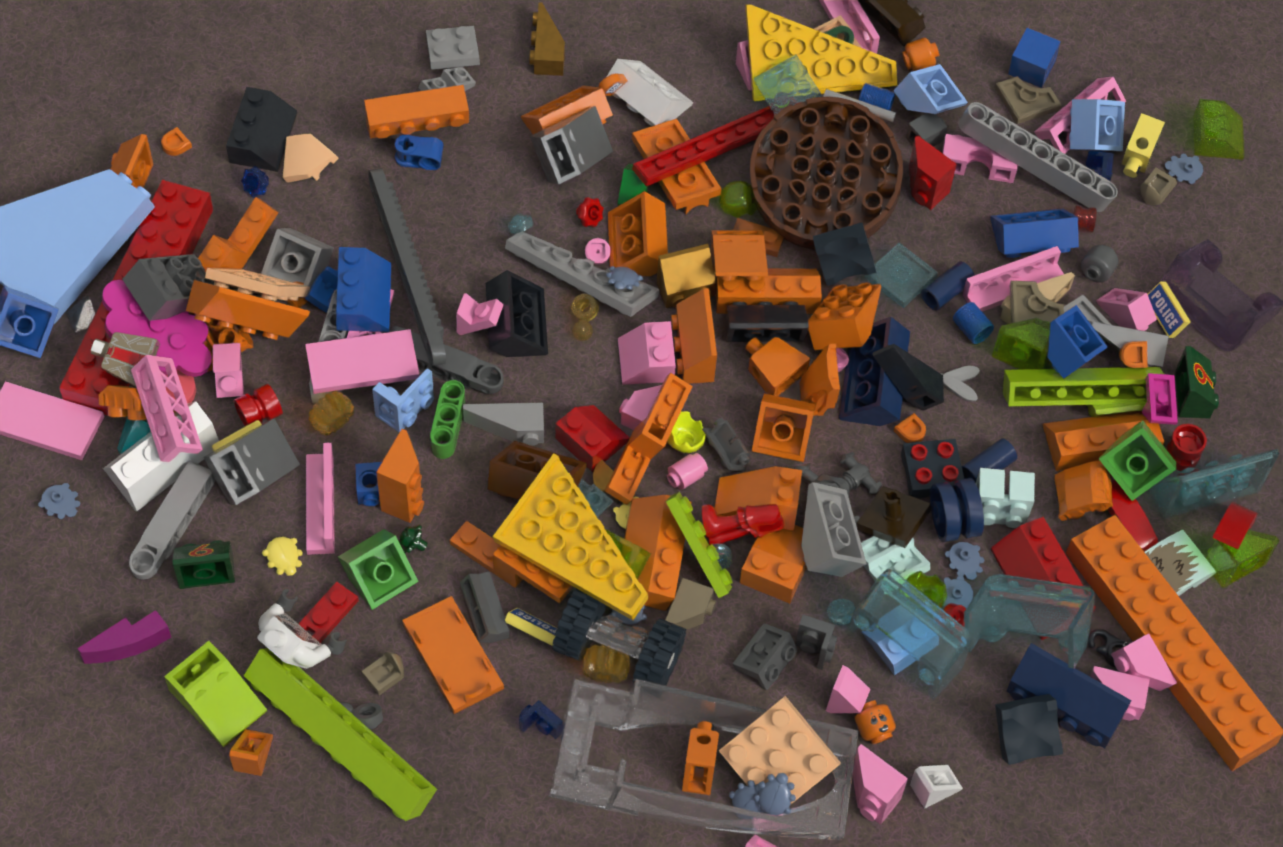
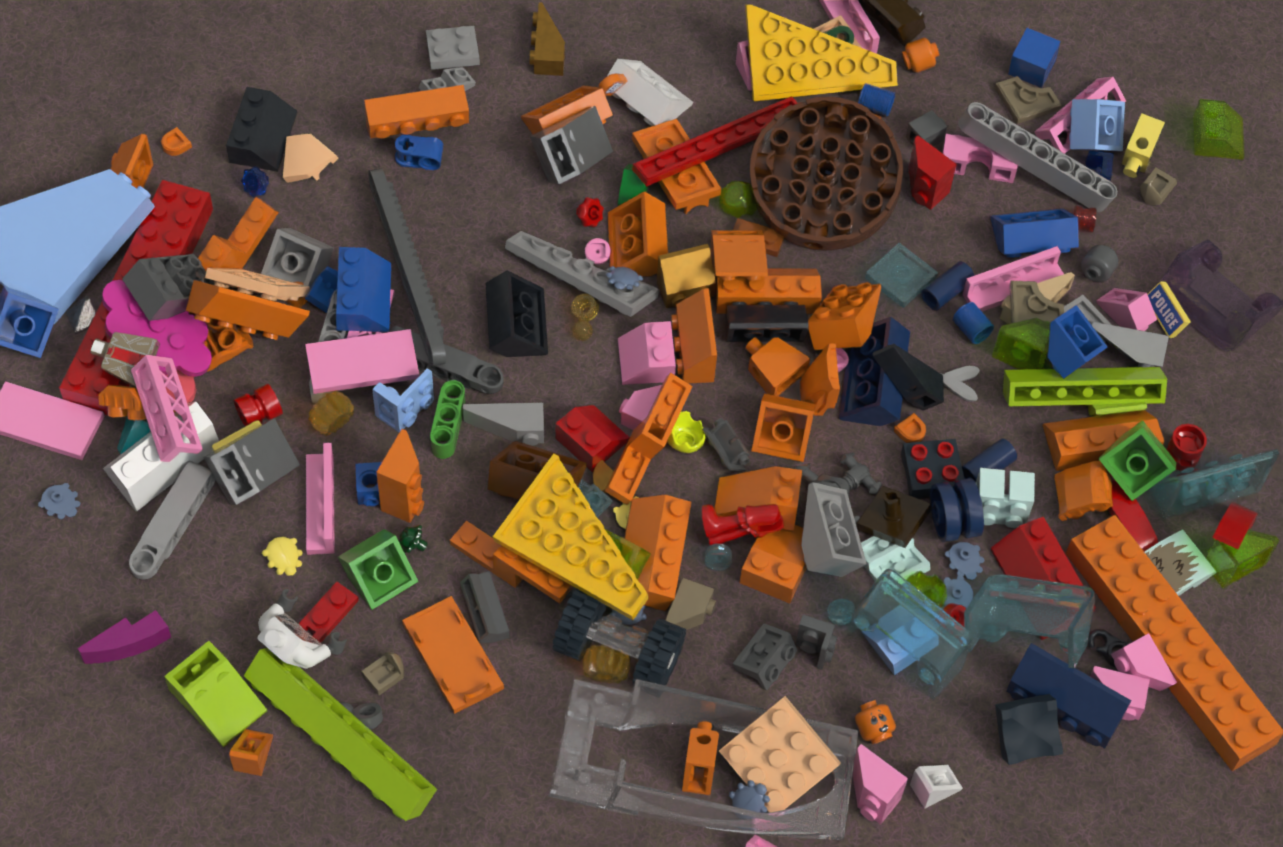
(204, 564): dark green slope -> none
(228, 370): bright pink slope -> none
(475, 316): bright pink slope -> none
(520, 223): clear light blue tile -> none
(532, 625): light yellow tile -> none
(545, 720): clear blue bracket -> none
(687, 471): bright pink brick -> none
(705, 553): lime plate -> none
(775, 795): sand blue piece -> none
(786, 84): clear light blue plate -> none
(844, 253): black brick -> none
(848, 693): bright pink slope -> none
(878, 111): light grey bar -> none
(929, 91): light blue slope -> none
(1134, 354): orange tile -> none
(1161, 399): dark pink slope -> none
(1185, 168): sand blue piece -> none
(1195, 385): dark green slope -> none

